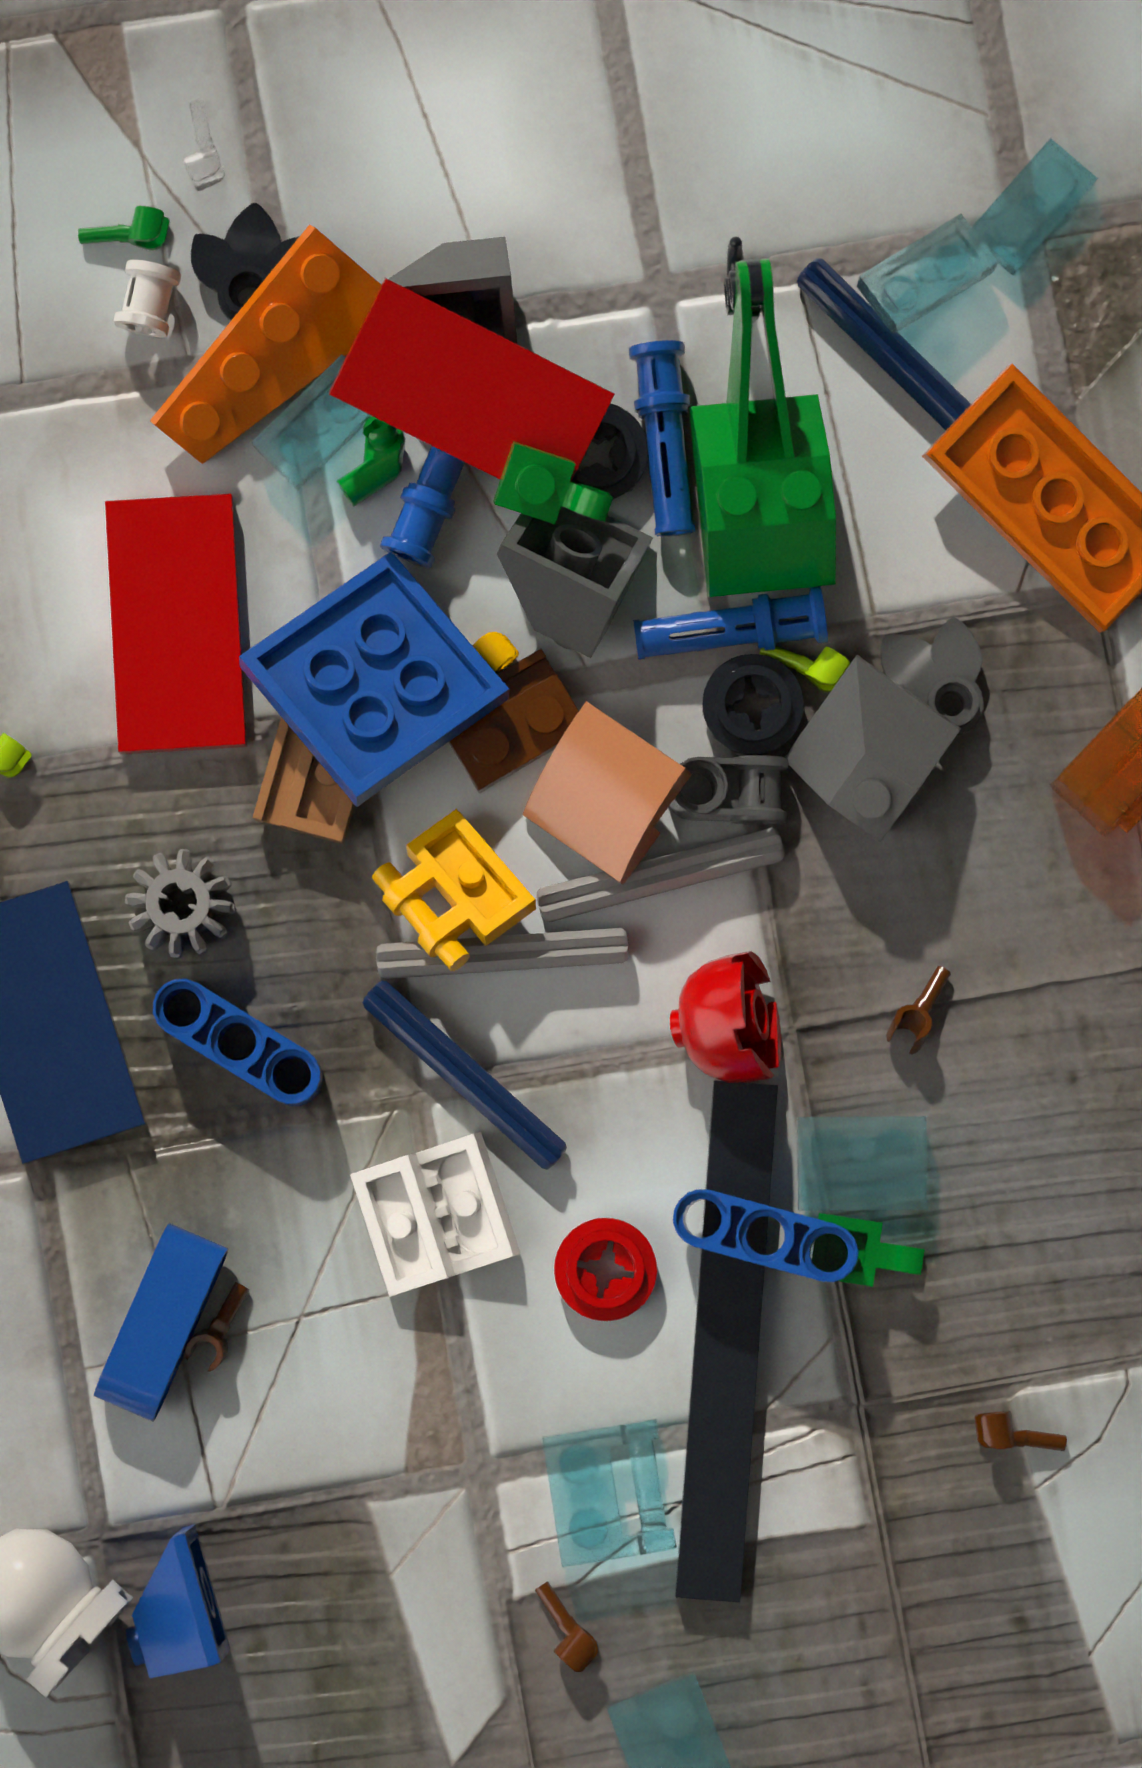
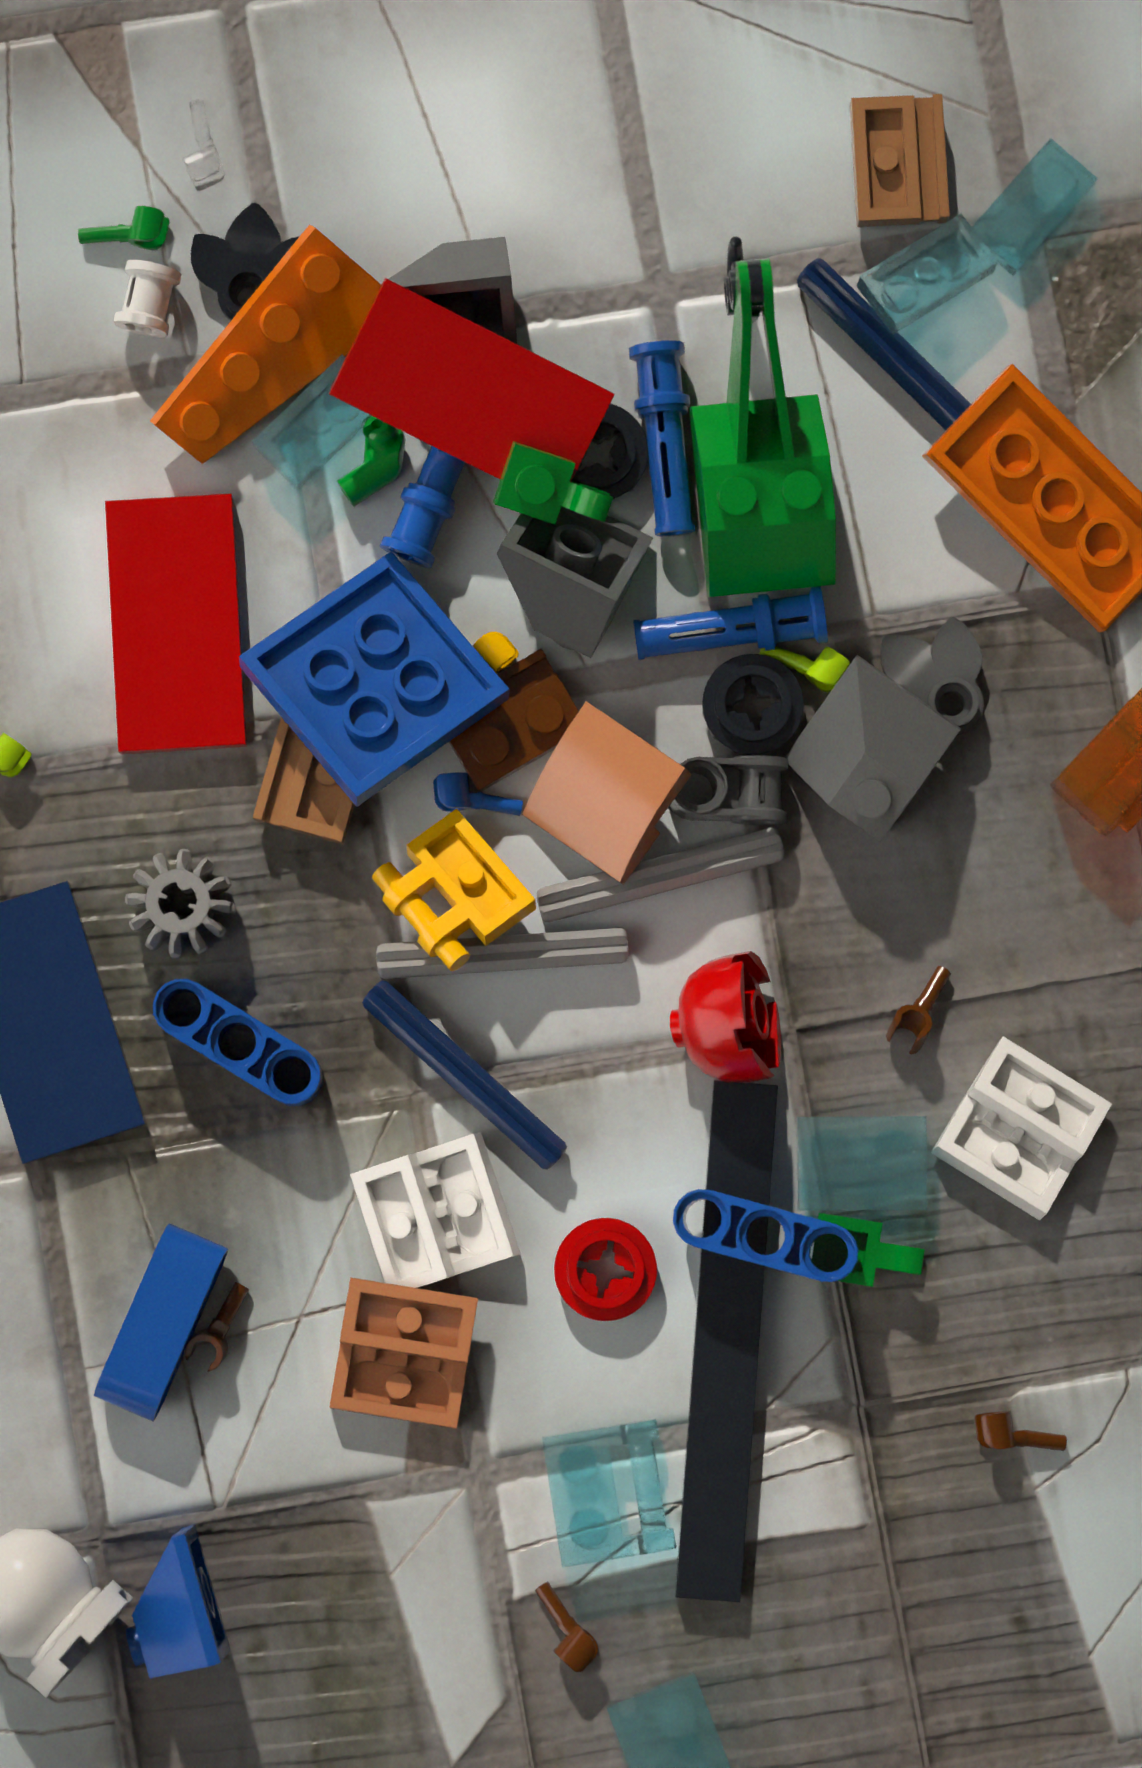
(403, 1353): none -> nougat slope
(452, 792): none -> blue hand
(899, 160): none -> medium nougat plate
(1021, 1128): none -> white slope

